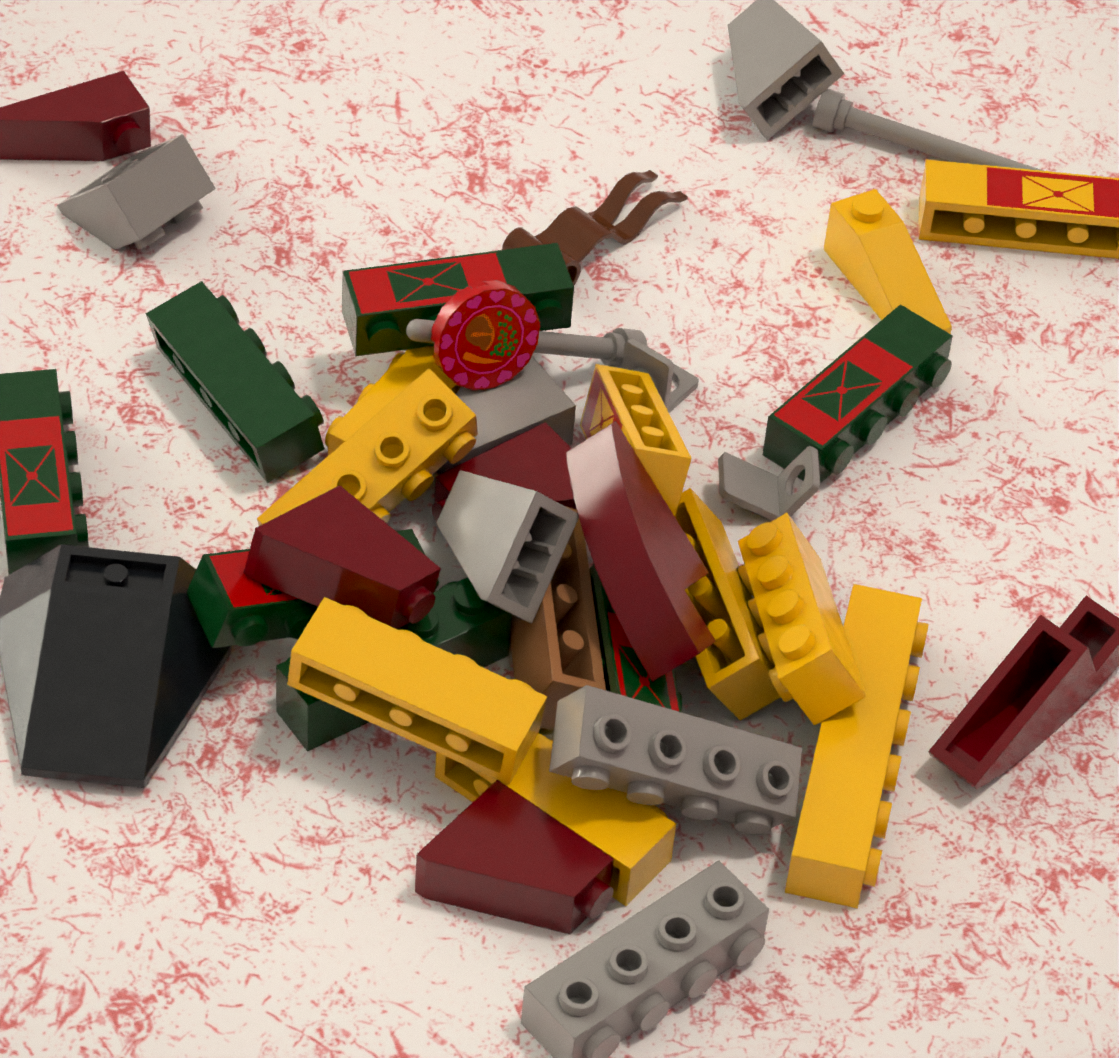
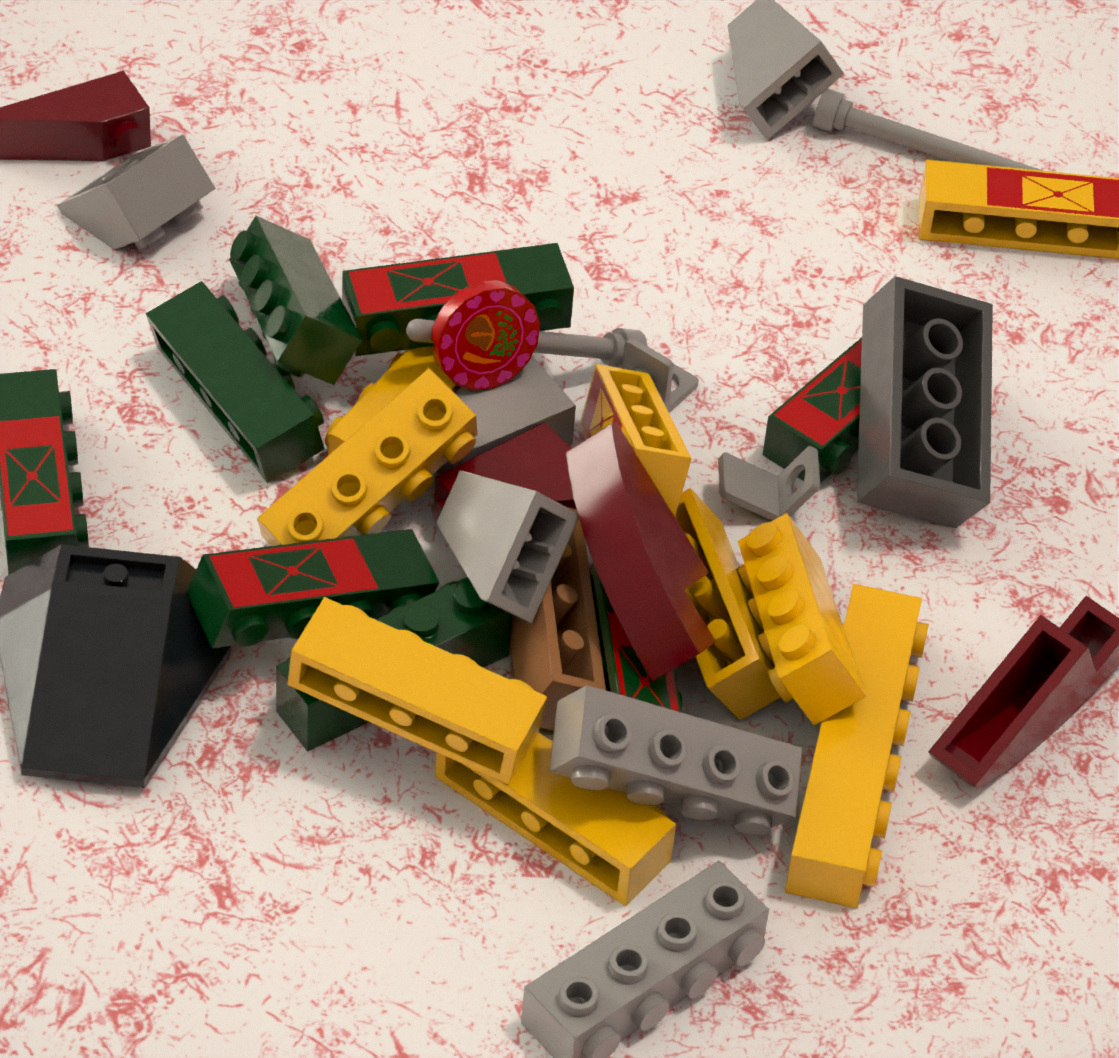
(294, 301): none -> dark green brick
(344, 554): dark red slope -> none
(515, 865): dark red slope -> none
(581, 231): reddish brown flag -> none
(880, 258): yellow slope -> none
(925, 403): none -> dark grey brick

